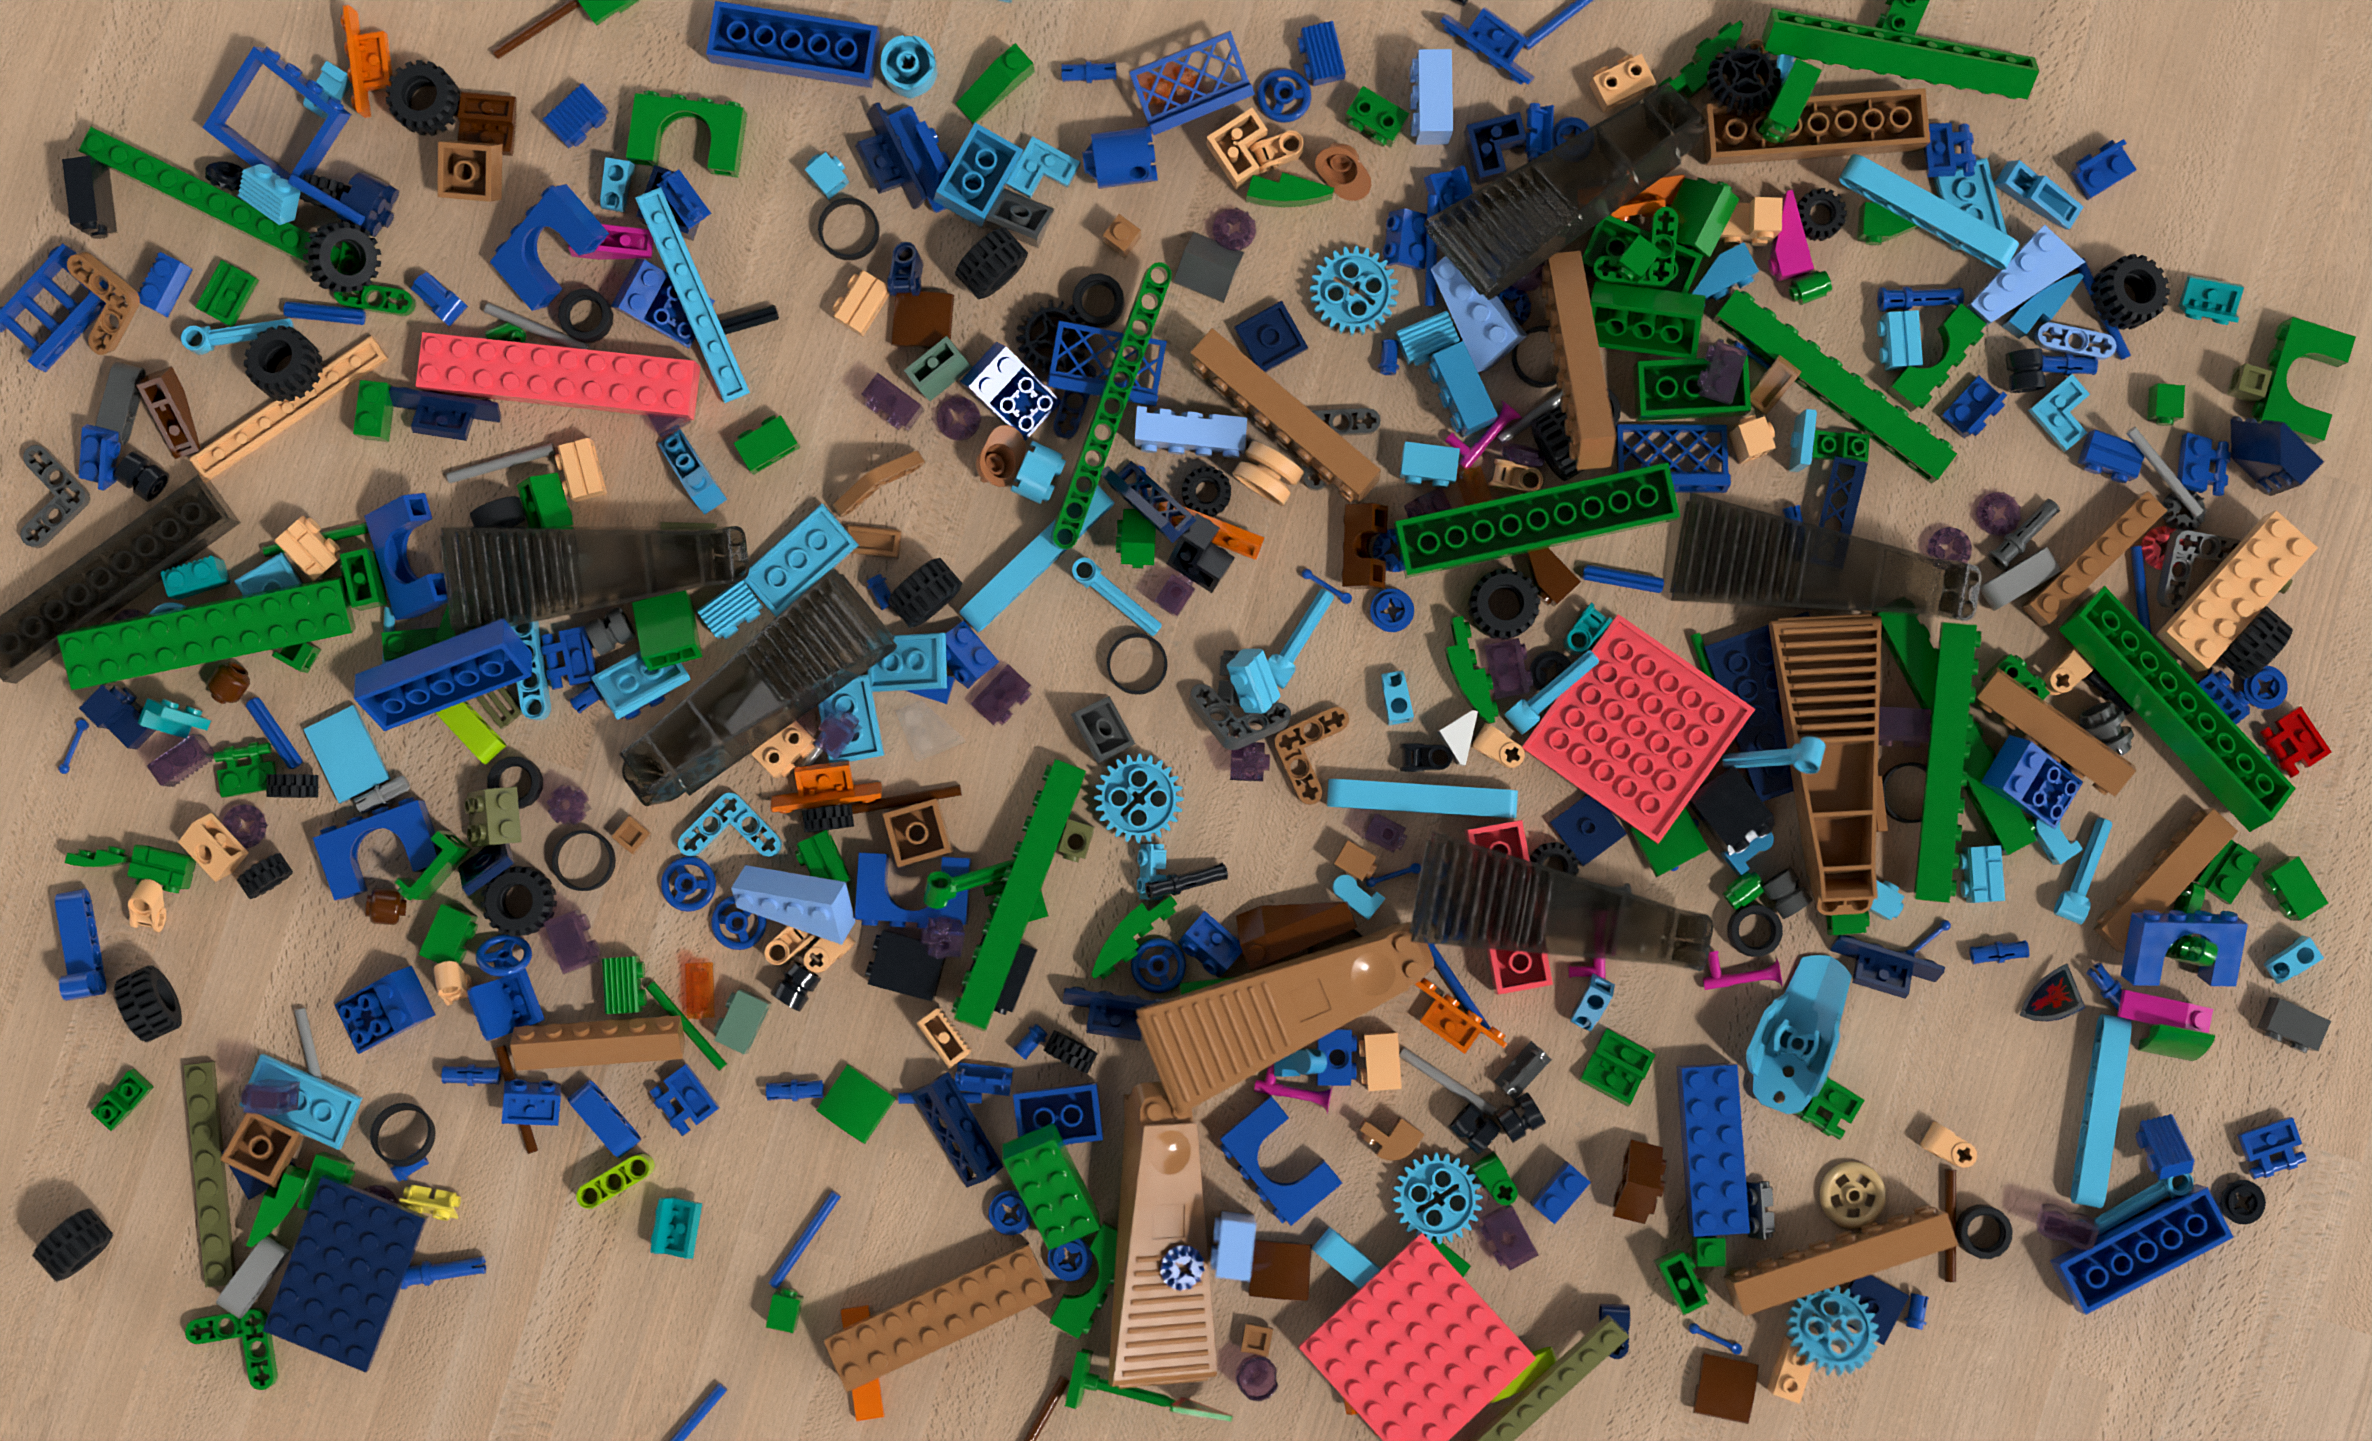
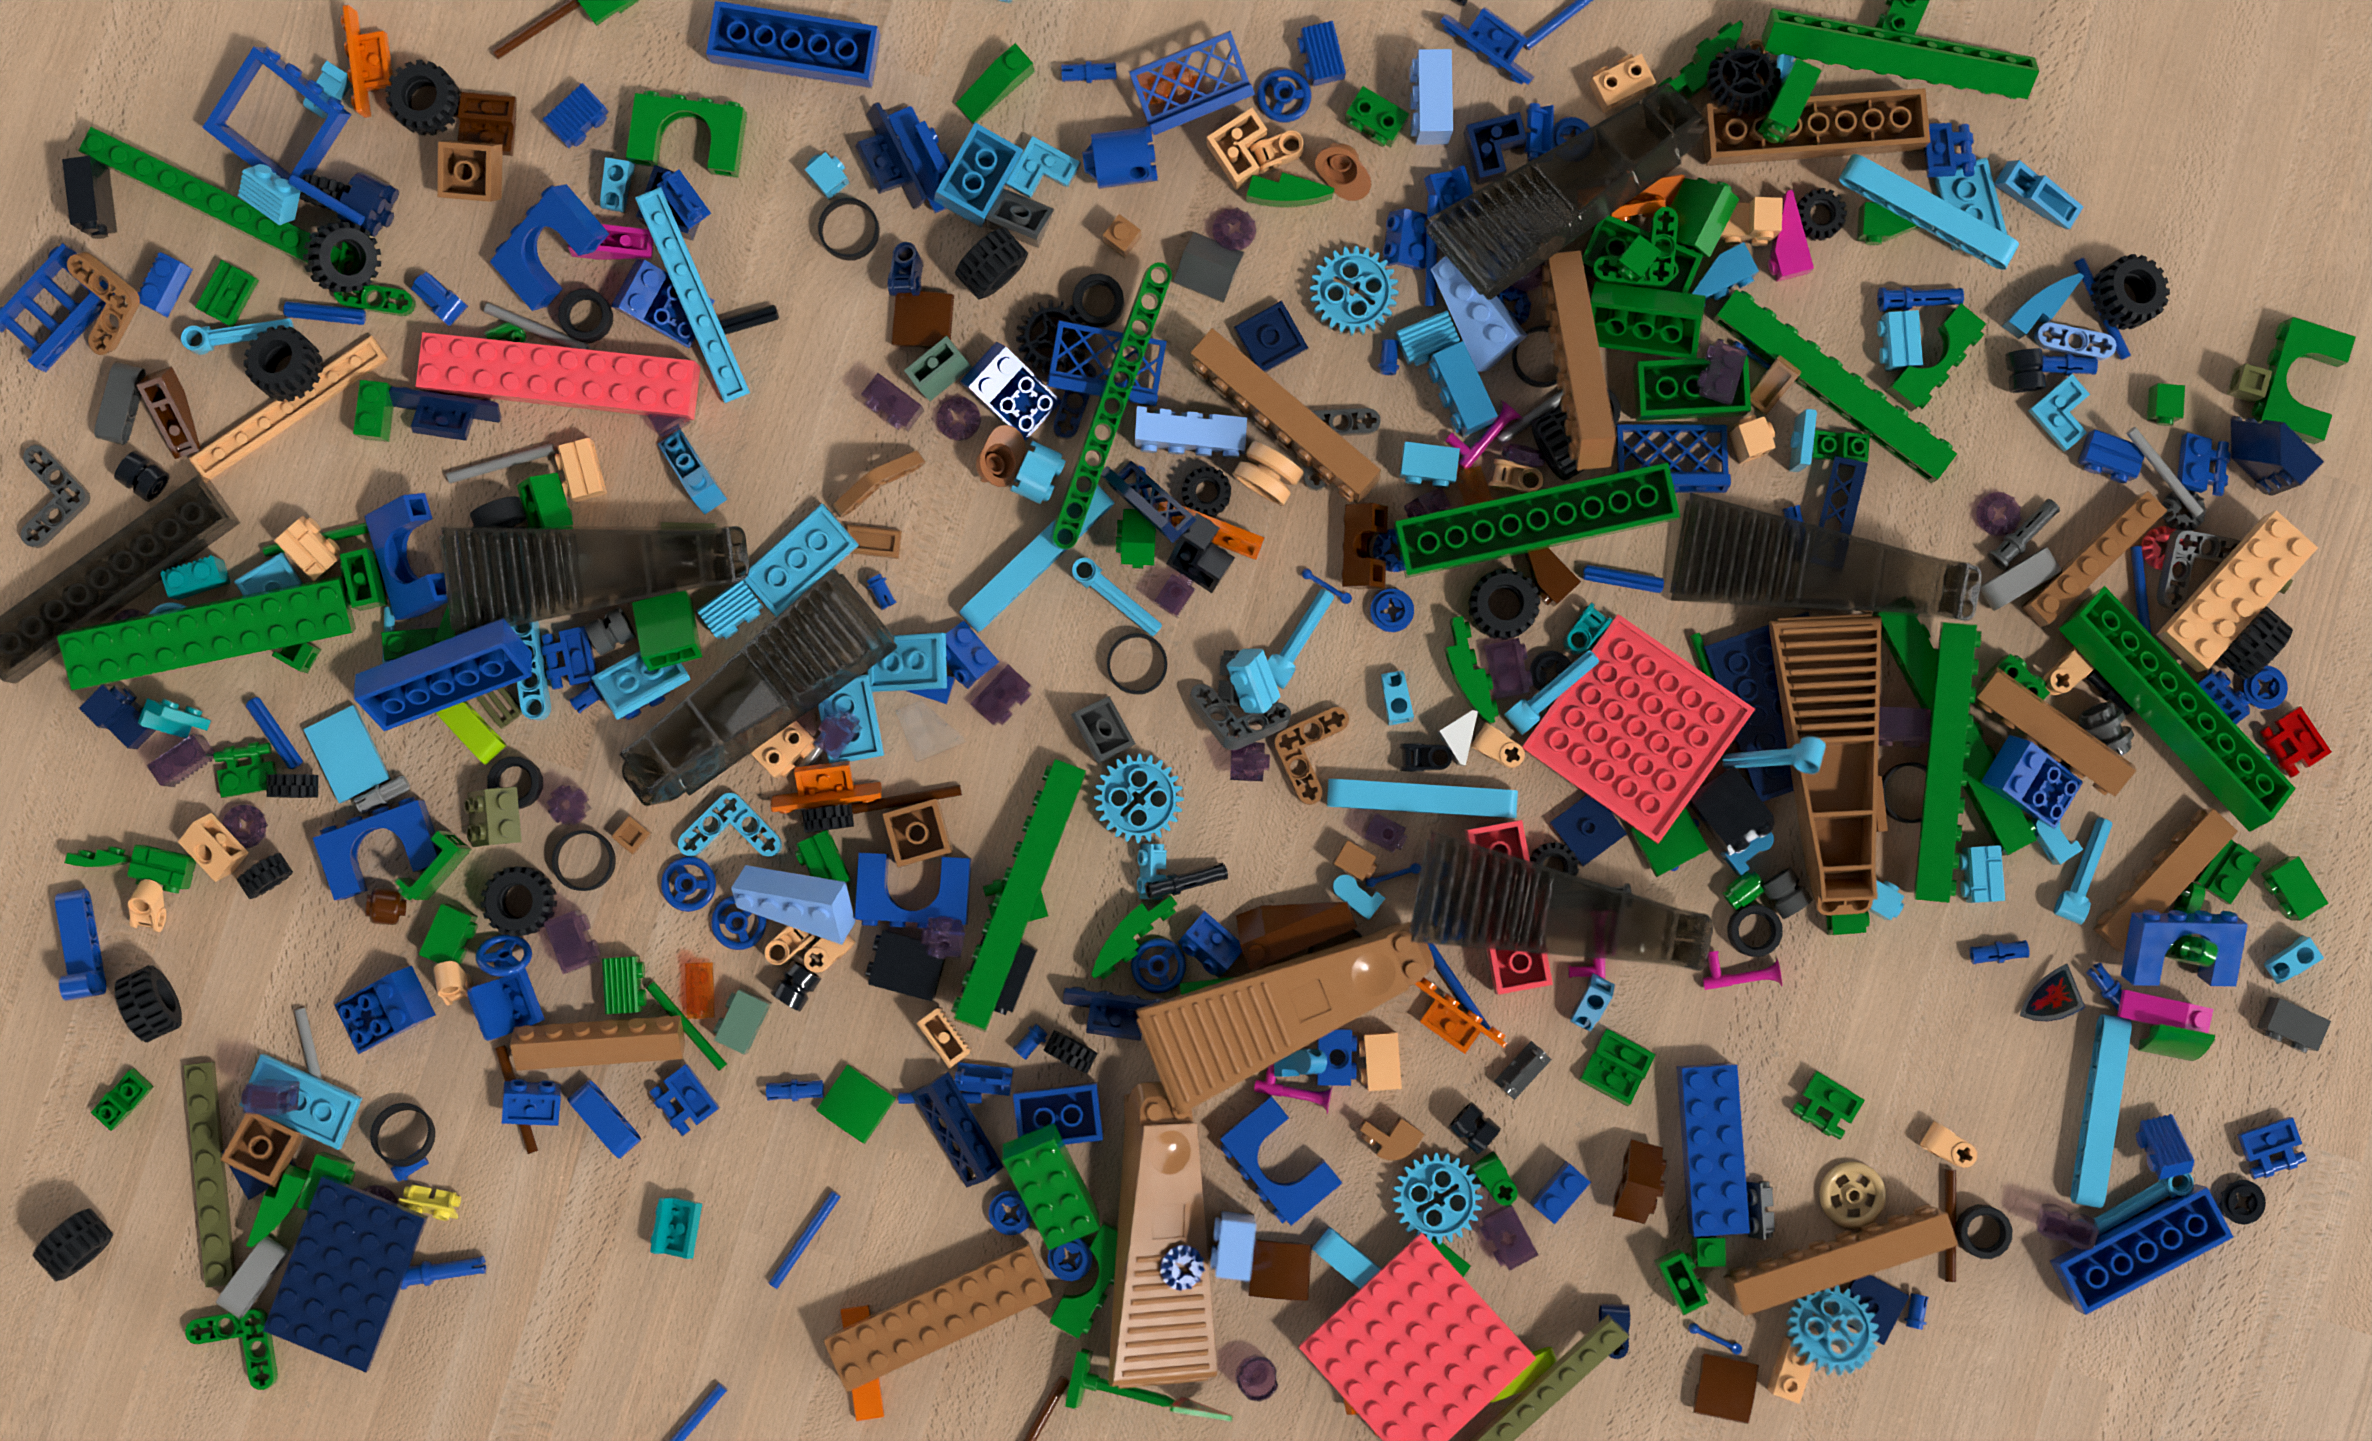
(81, 725): blue hinge -> none
(99, 455): blue bracket -> none
(224, 174): black gear -> none
(228, 683): reddish brown head -> none
(471, 1075): blue pin -> none
(484, 866): dark blue plate -> none
(602, 1184): lime beam -> none
(766, 444): green brick -> none
(784, 1310): green brick -> none
(861, 302): light nougat brick -> none
(910, 51): medium azure brick -> none
(925, 592): black tyre -> none
(943, 887): green axle -> none
(1085, 831): olive brick -> none
(1256, 1339): medium nougat plate -> none
(1446, 1081): light grey bar -> none
(1520, 1117): black wheel -> none
(1799, 1033): medium azure piece -> none
(1810, 287): green brick -> none
(1884, 968): dark blue bracket -> none
(1944, 536): clear purple gear -> none
(1945, 925): blue hinge -> none
(1972, 407): blue bracket -> none
(2032, 268): light blue wedge -> none
(2103, 170): blue bracket -> none
(2211, 299): teal bracket -> none

